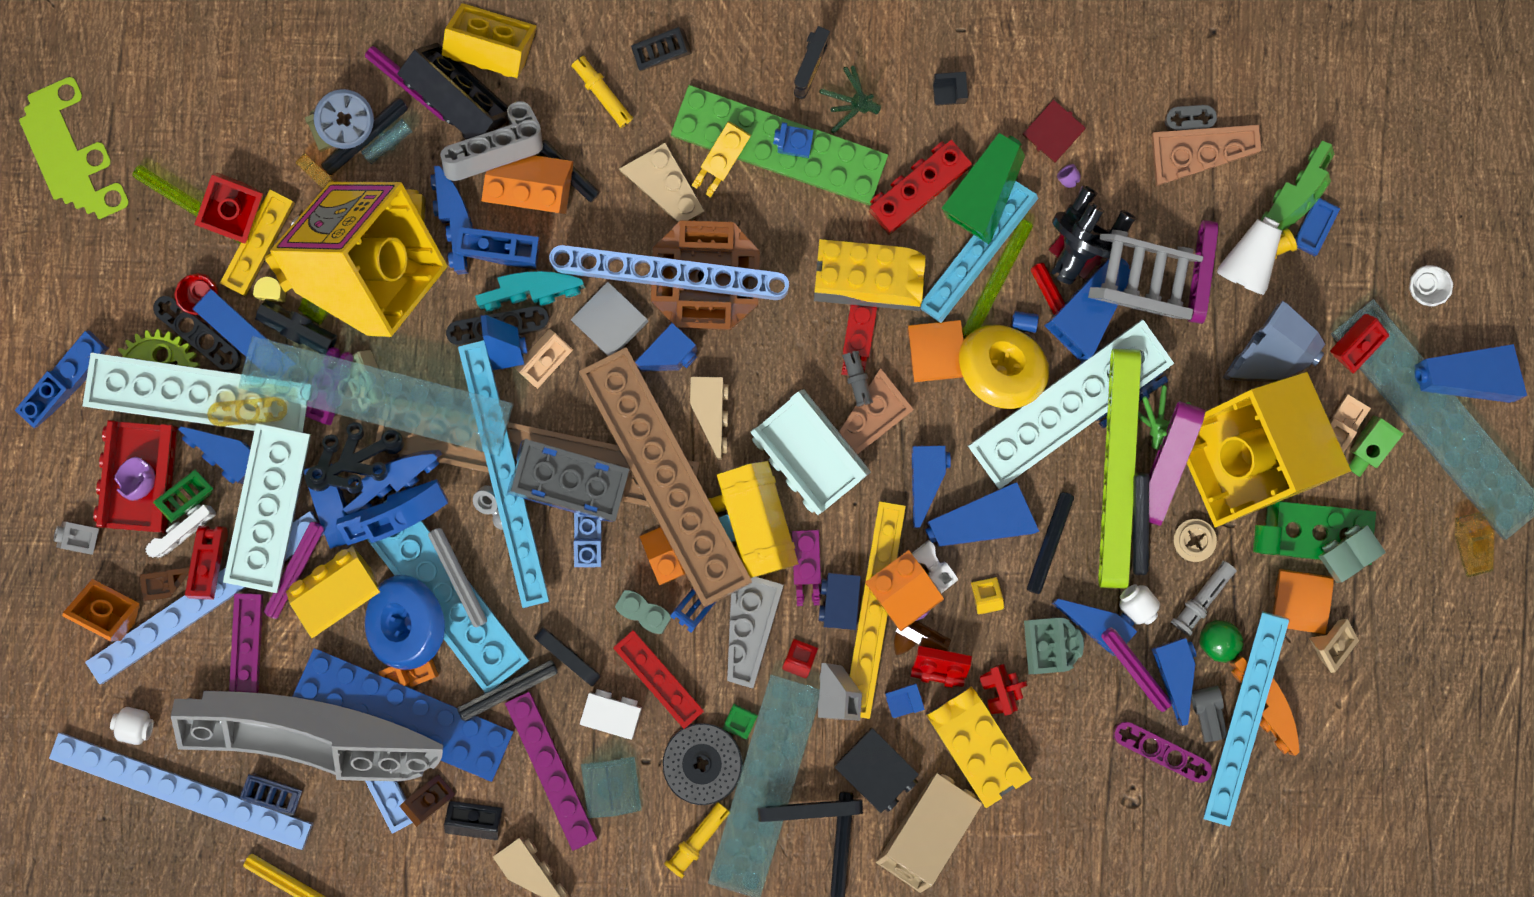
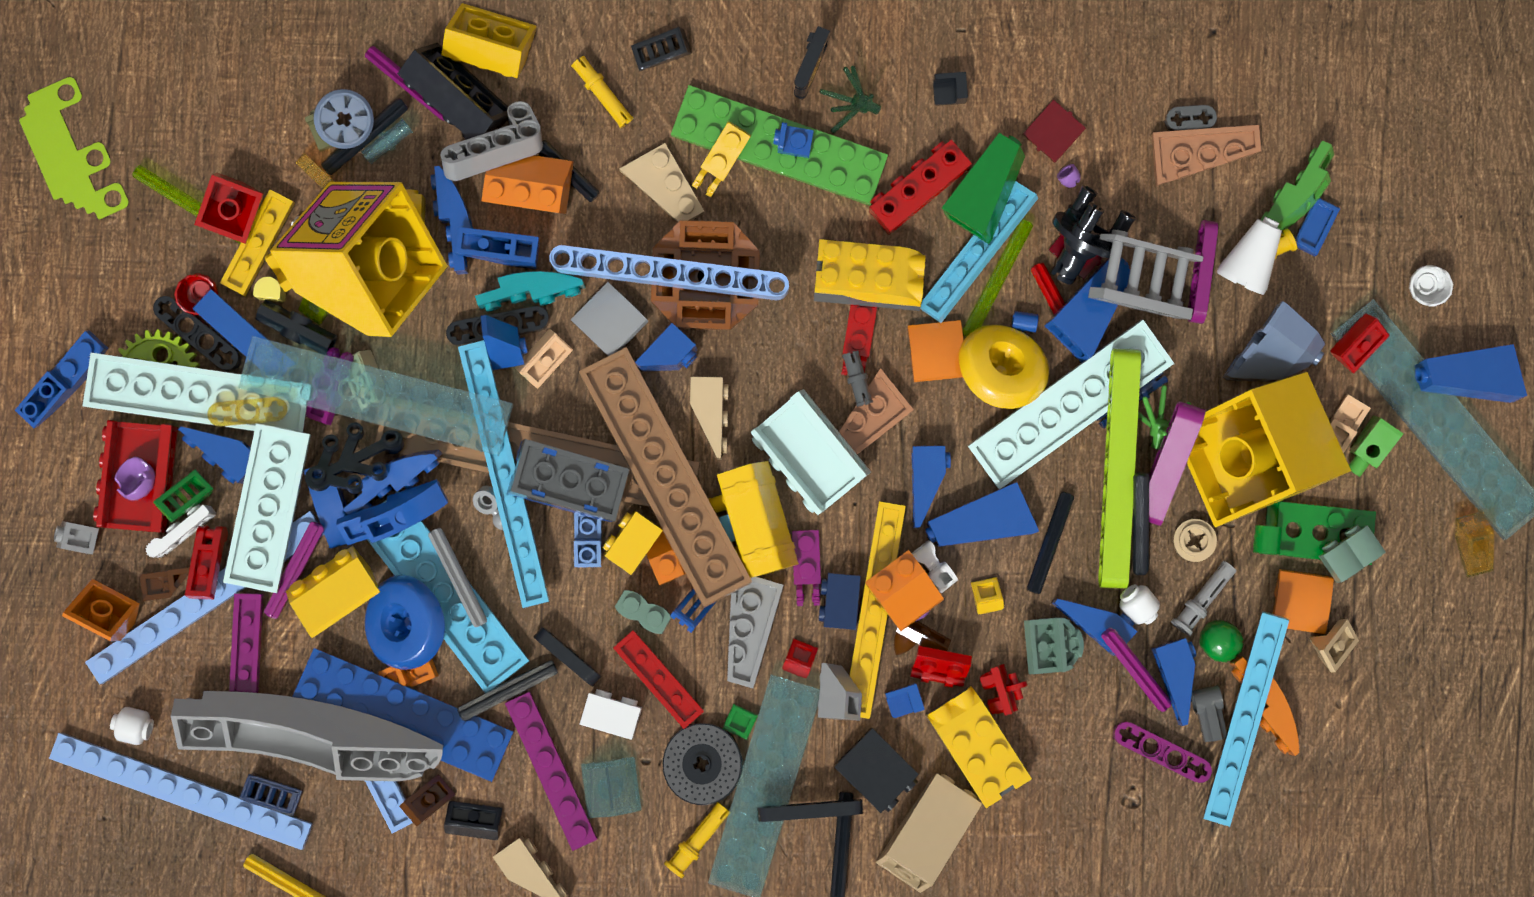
(631, 542): none -> yellow slope

